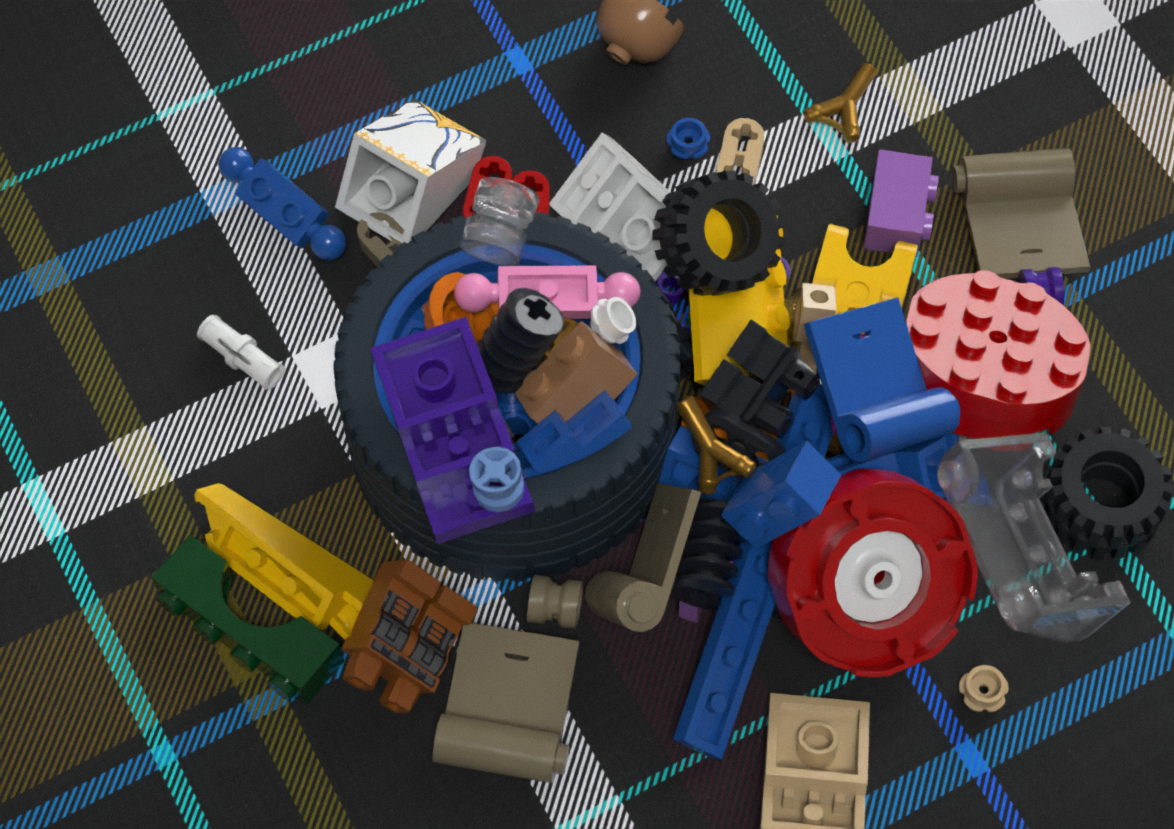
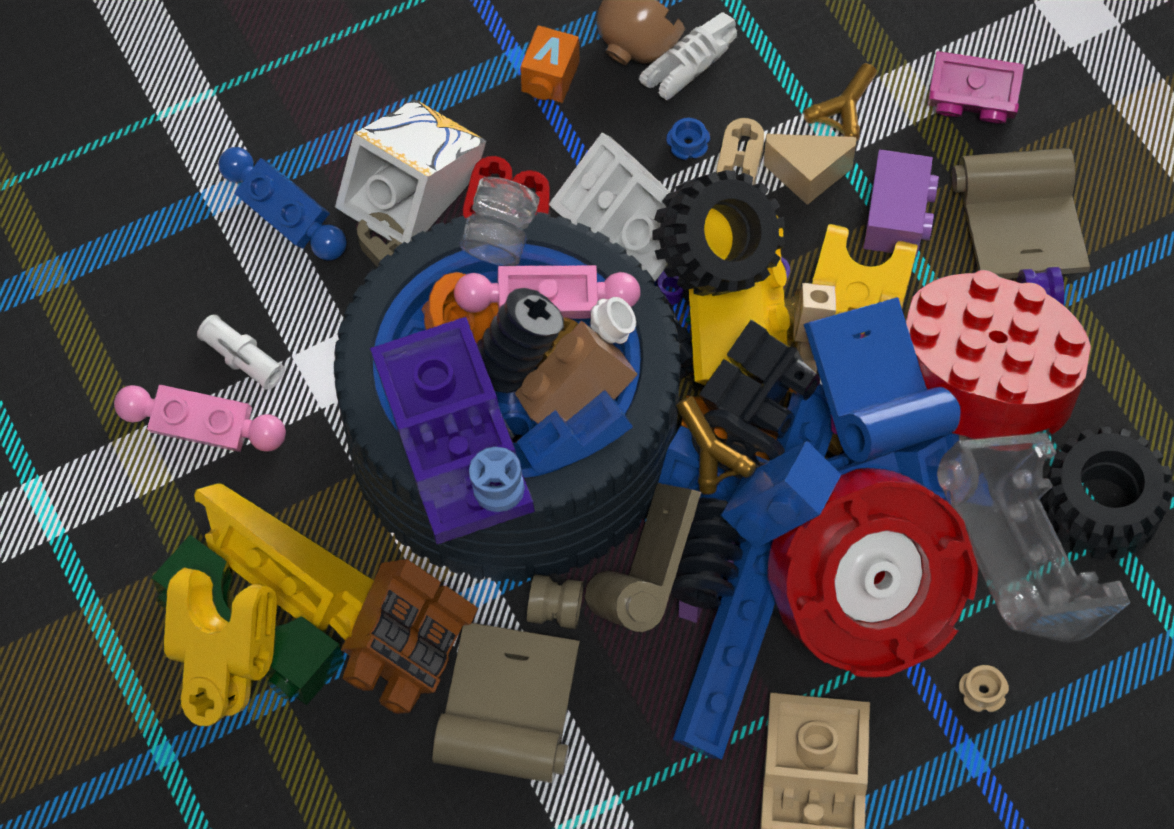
(199, 418): none -> bright pink plate
(218, 653): none -> yellow piece
(550, 64): none -> orange brick
(690, 56): none -> white hinge
(808, 161): none -> tan slope
(975, 86): none -> dark pink bracket

